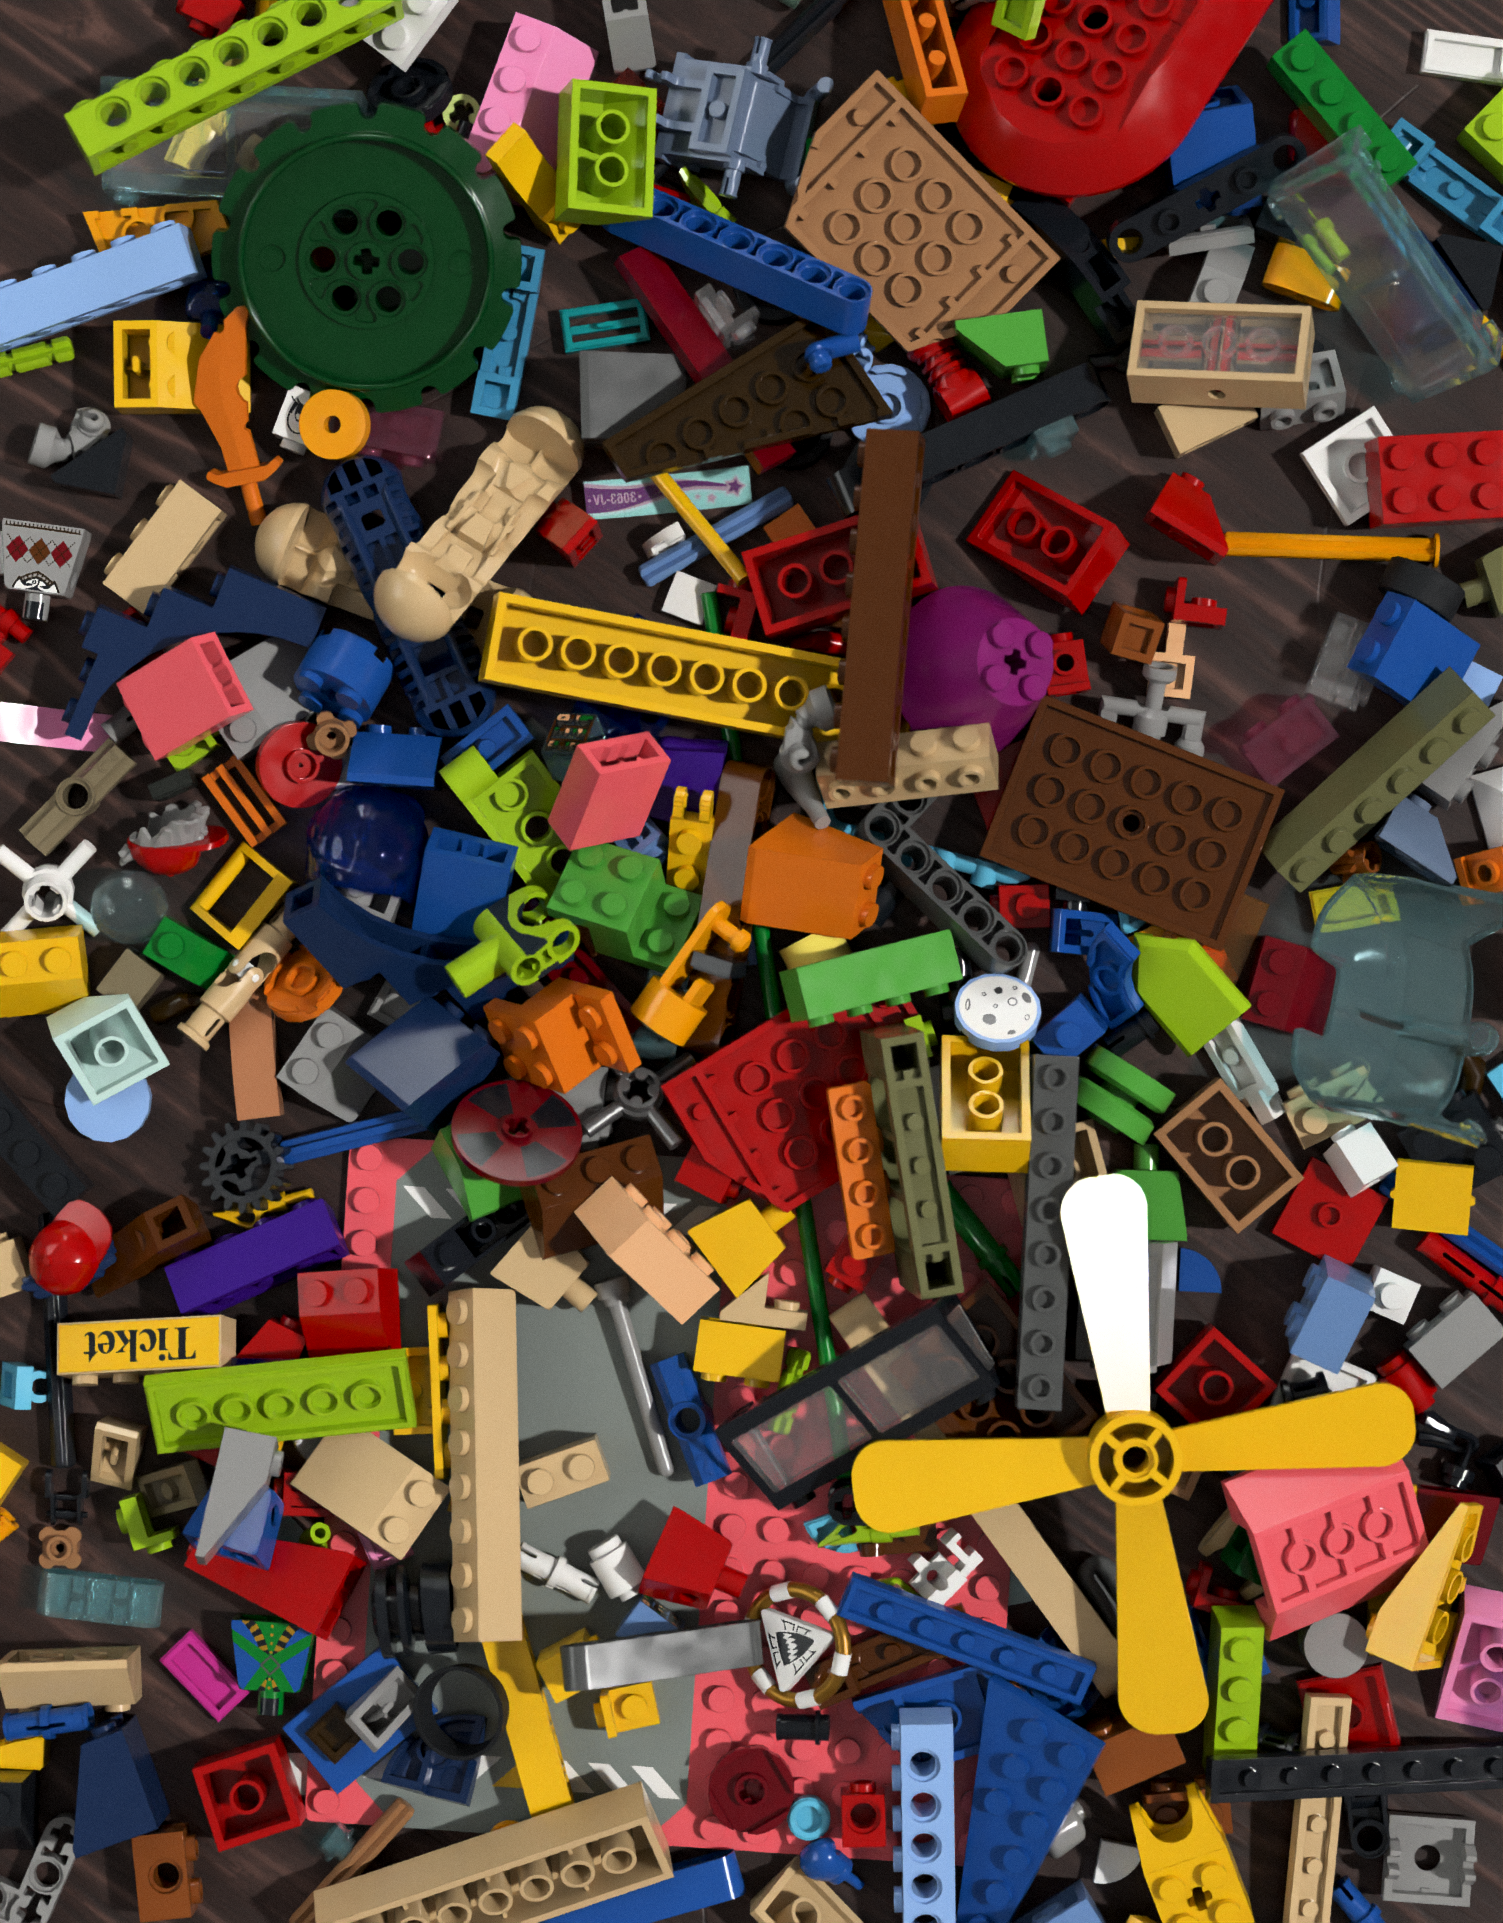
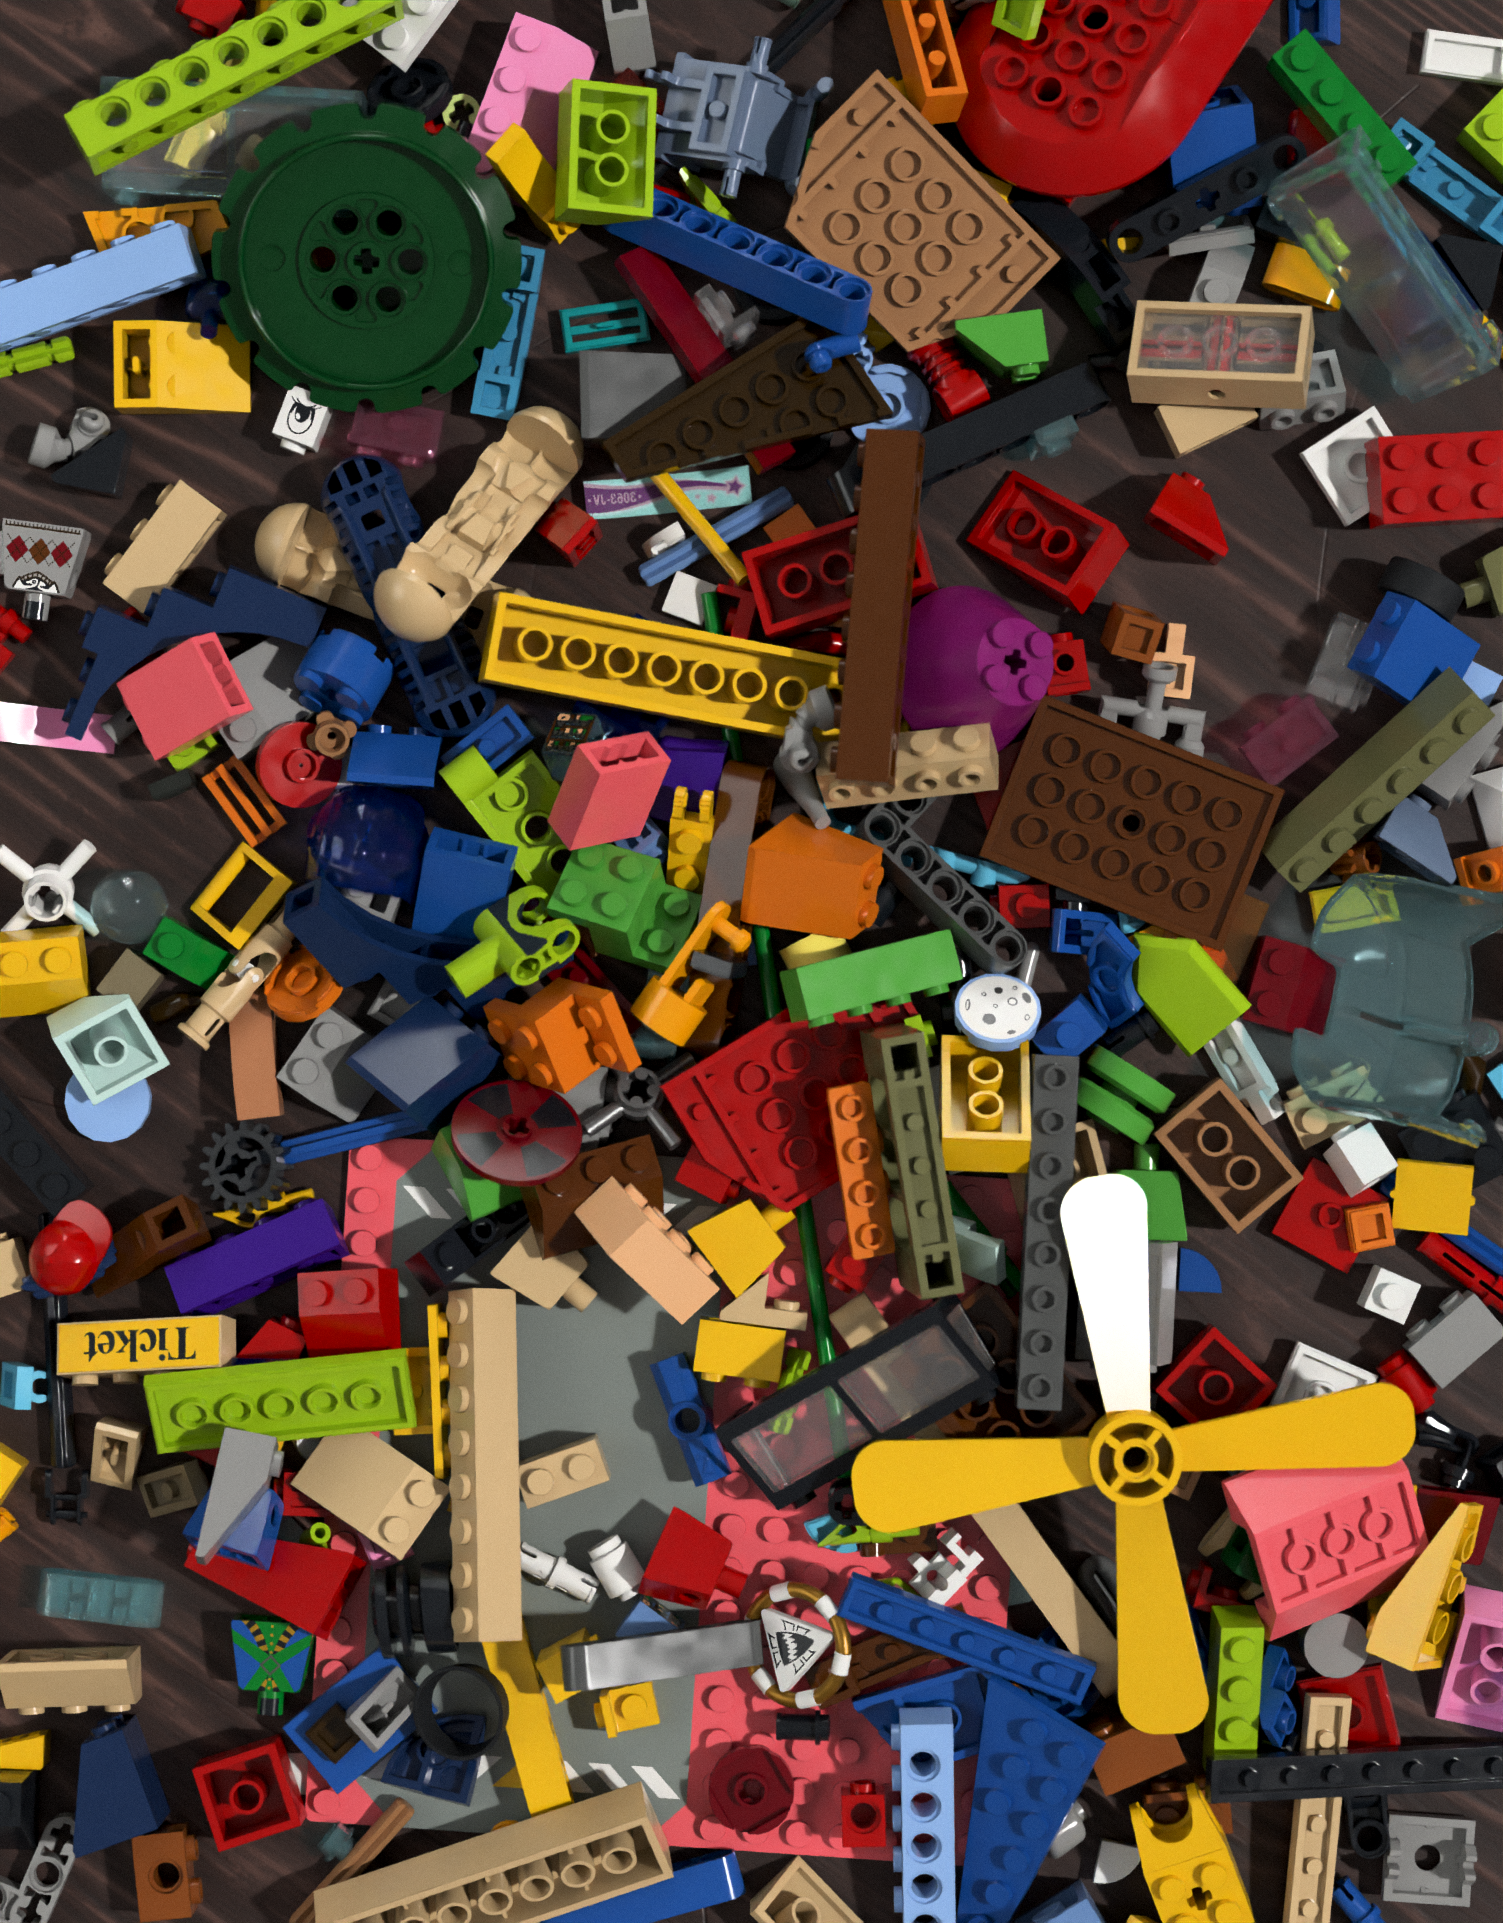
(48, 1721): blue pin -> none
(57, 816): dark tan piece -> none
(69, 1538): medium nougat plate -> none
(135, 1520): lime bracket -> none
(173, 840): hair -> none
(204, 1675): dark pink tile -> none
(228, 412): orange sword -> none
(315, 424): light orange piece -> none
(615, 1295): light grey piece -> none
(809, 1817): medium azure tile -> none
(825, 1863): blue piece -> none
(979, 1253): none -> light aqua slope
(1199, 614): red bracket -> none
(1276, 1709): none -> blue slope
(1304, 1388): black bush -> none
(1329, 1313): medium blue brick -> none
(1333, 546): light orange axle -> none
(1369, 1226): none -> orange tile

